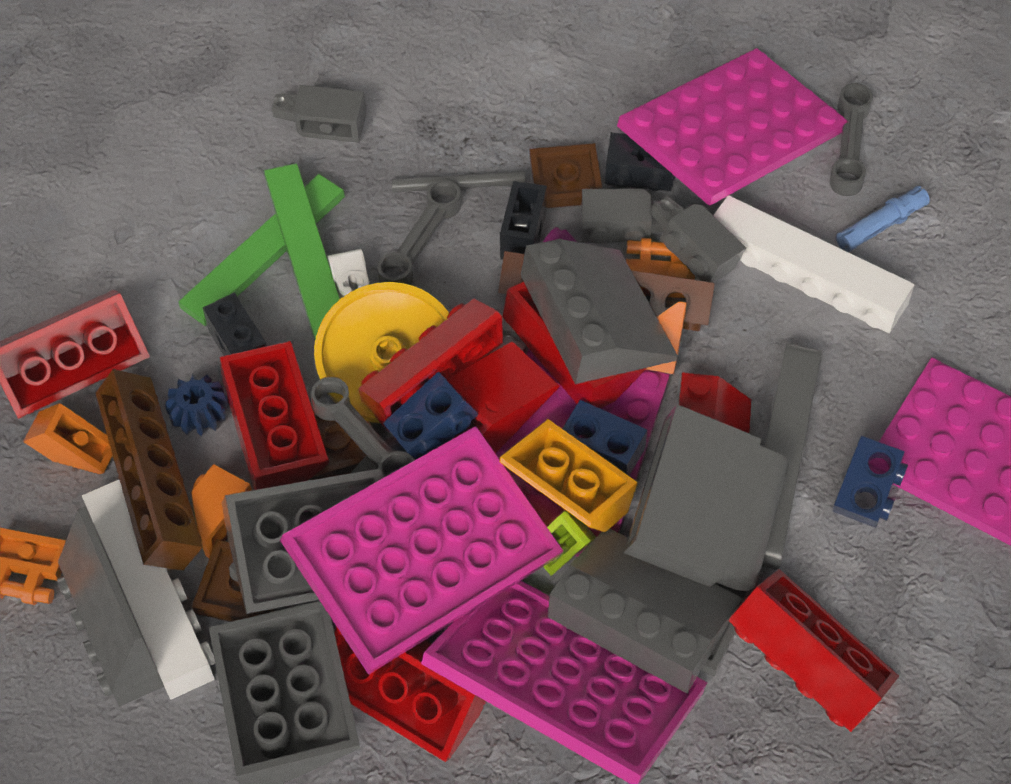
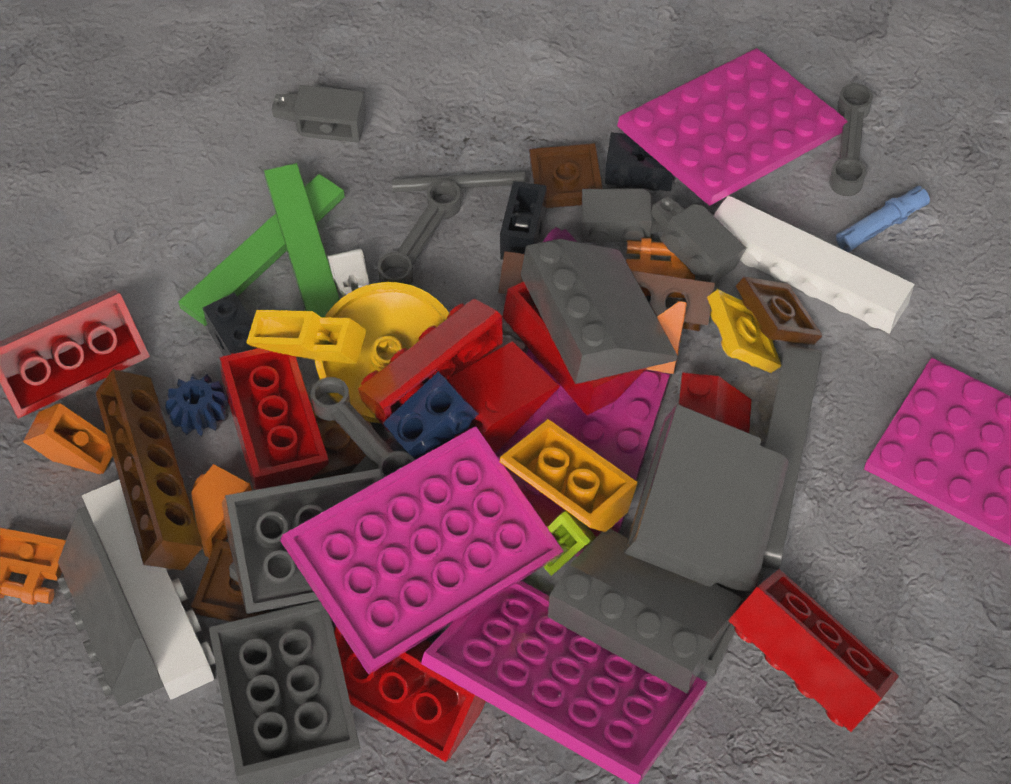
(307, 335): none -> yellow slope
(607, 434): dark blue brick -> none
(742, 333): none -> yellow plate
(778, 311): none -> reddish brown plate
(861, 479): dark blue brick -> none

